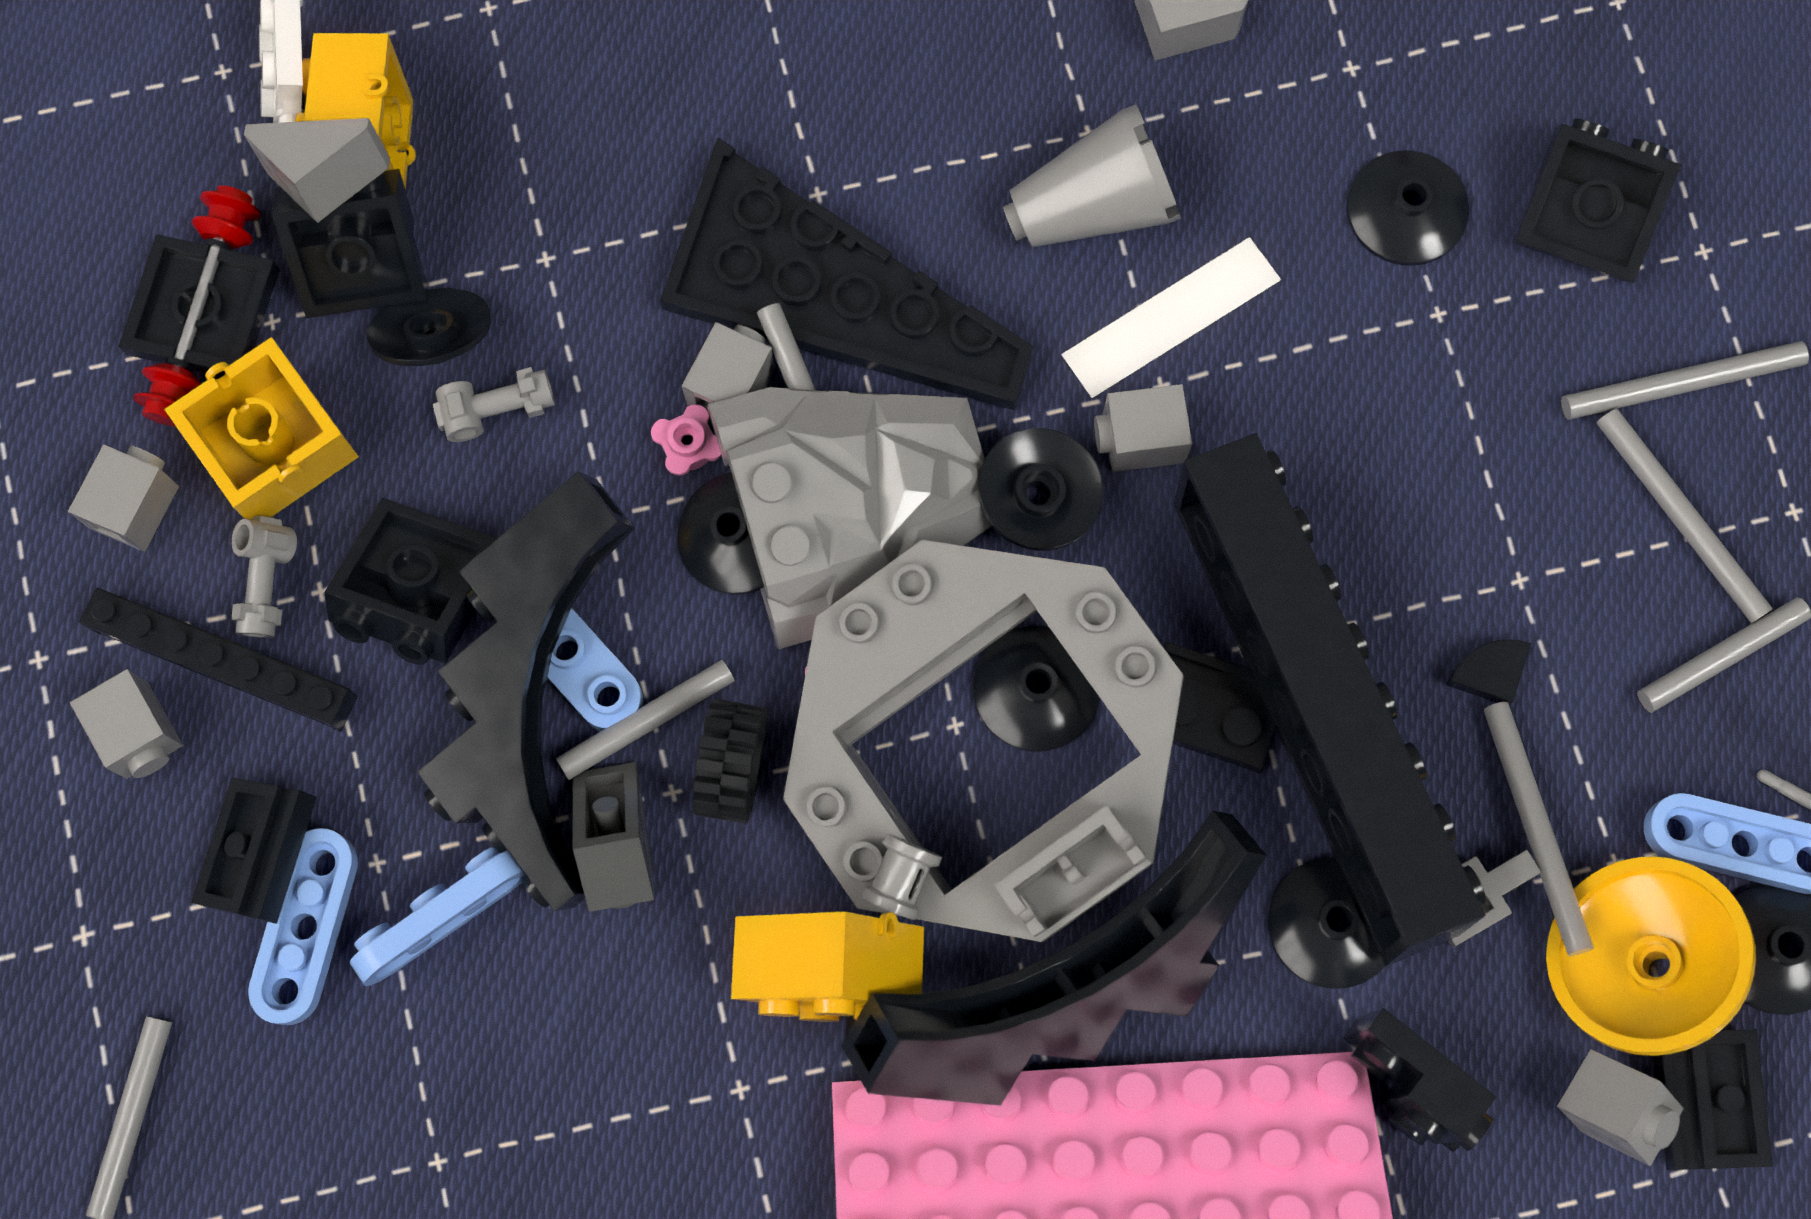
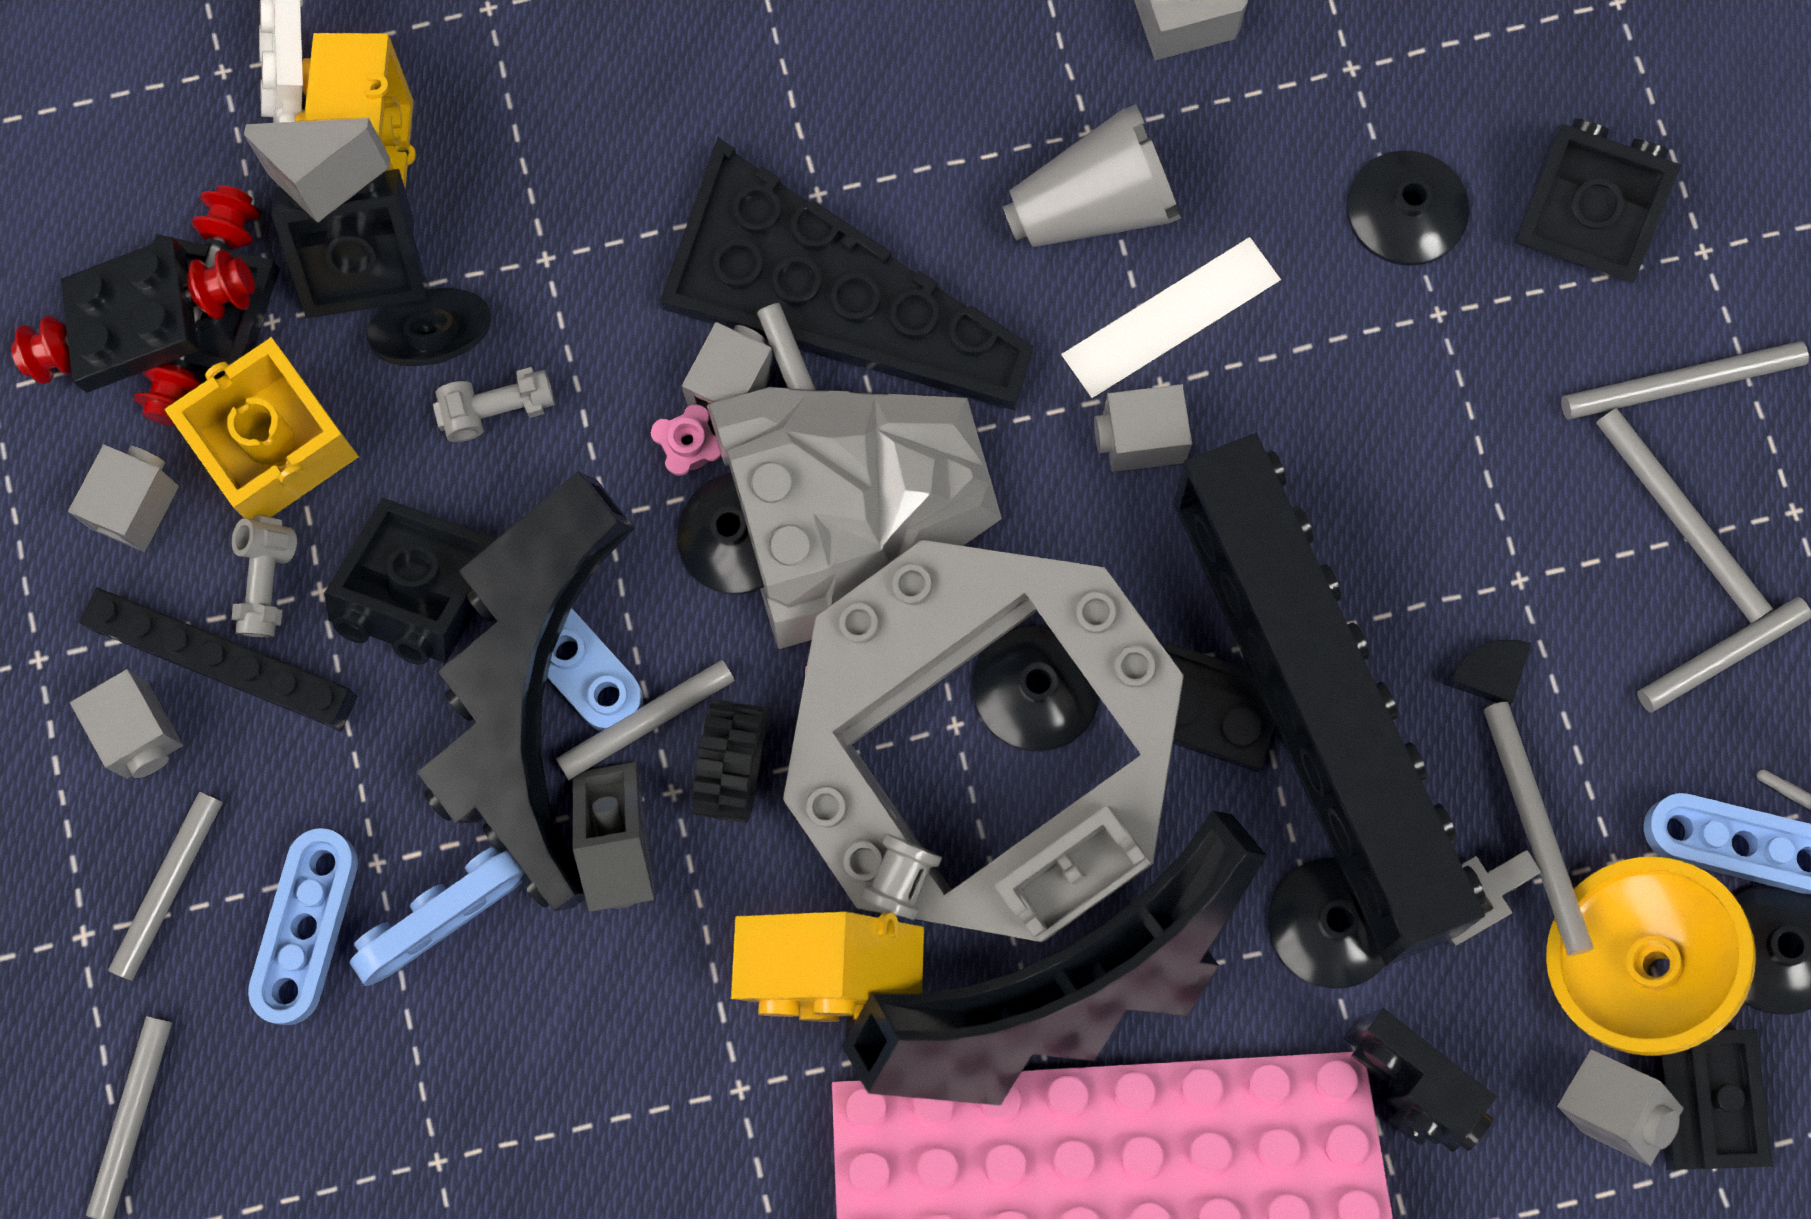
(130, 315): none -> black plate
(165, 886): none -> light grey bar
(254, 850): black plate -> none
(1054, 465): black dish -> none

